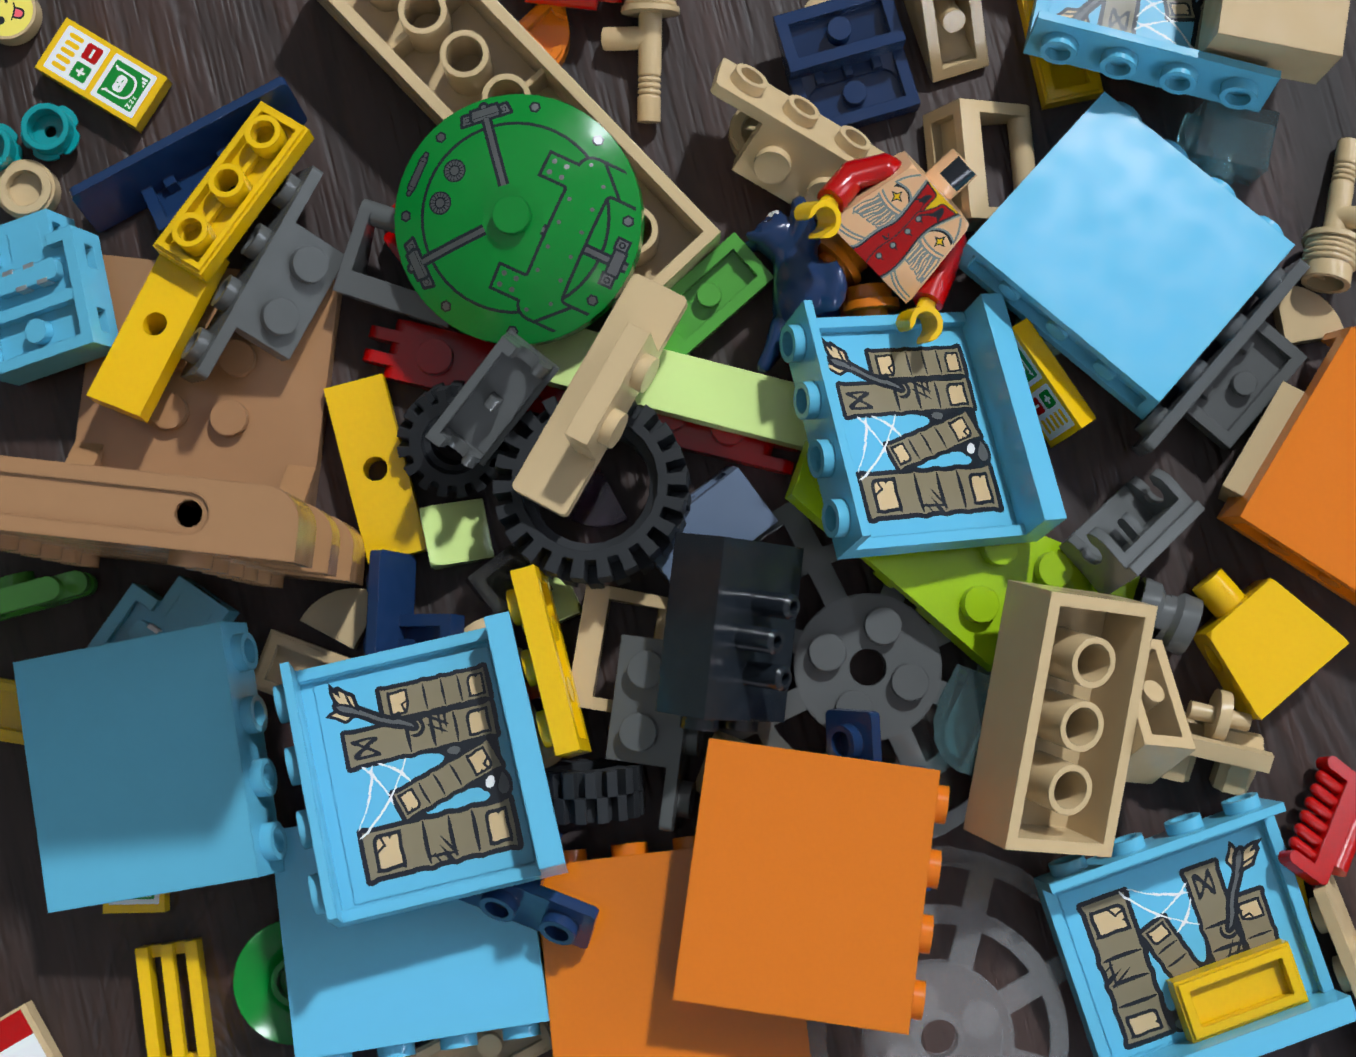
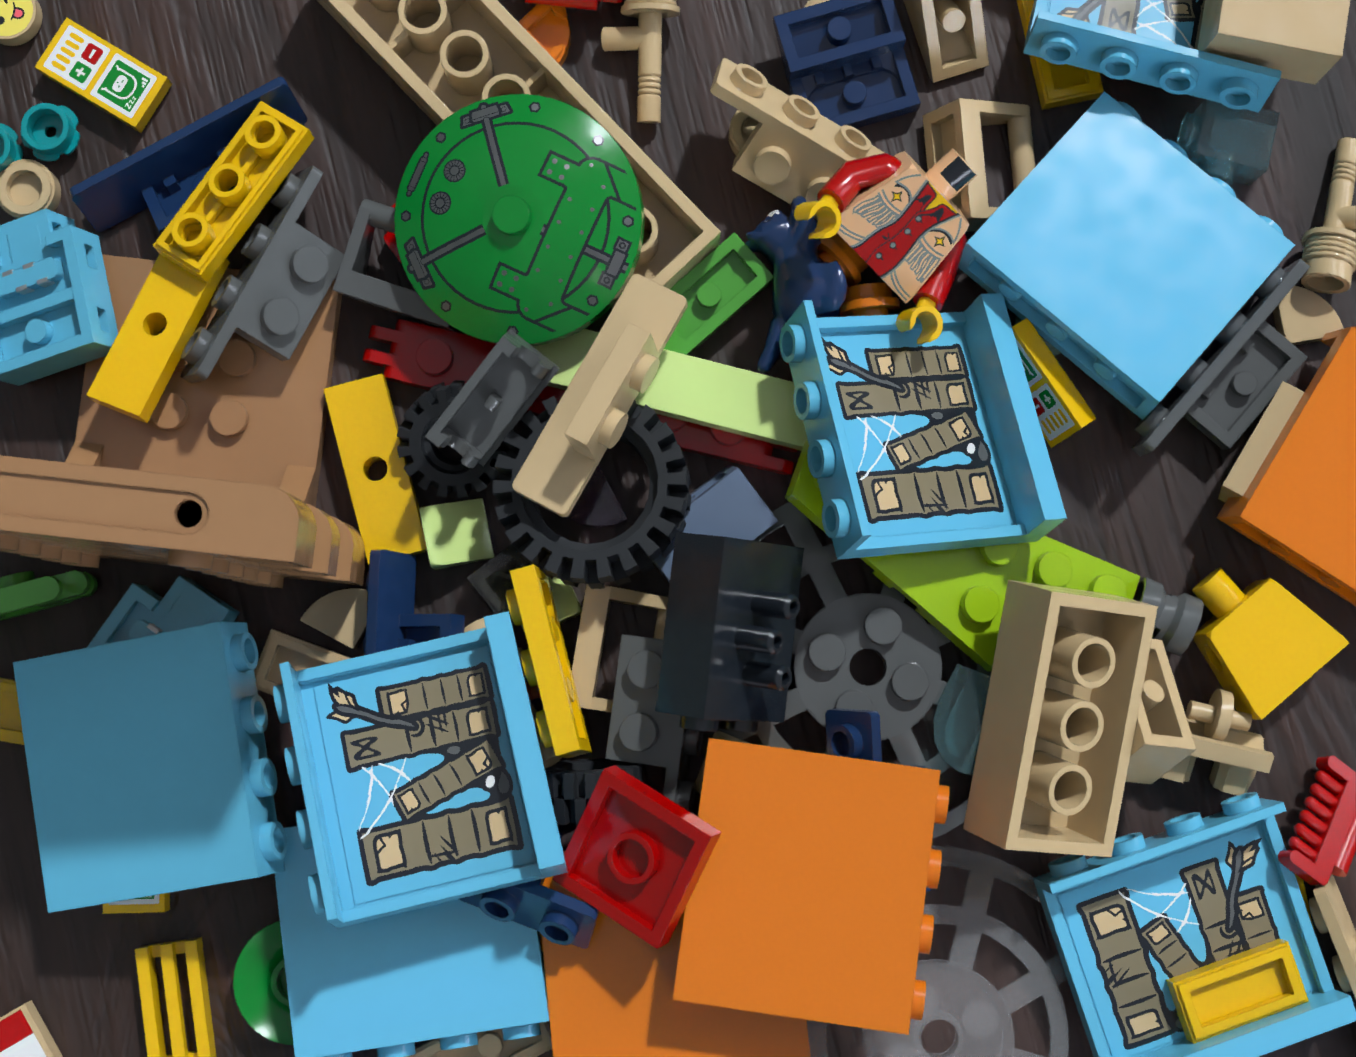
(637, 856): none -> red plate
(1130, 531): dark grey hinge -> none

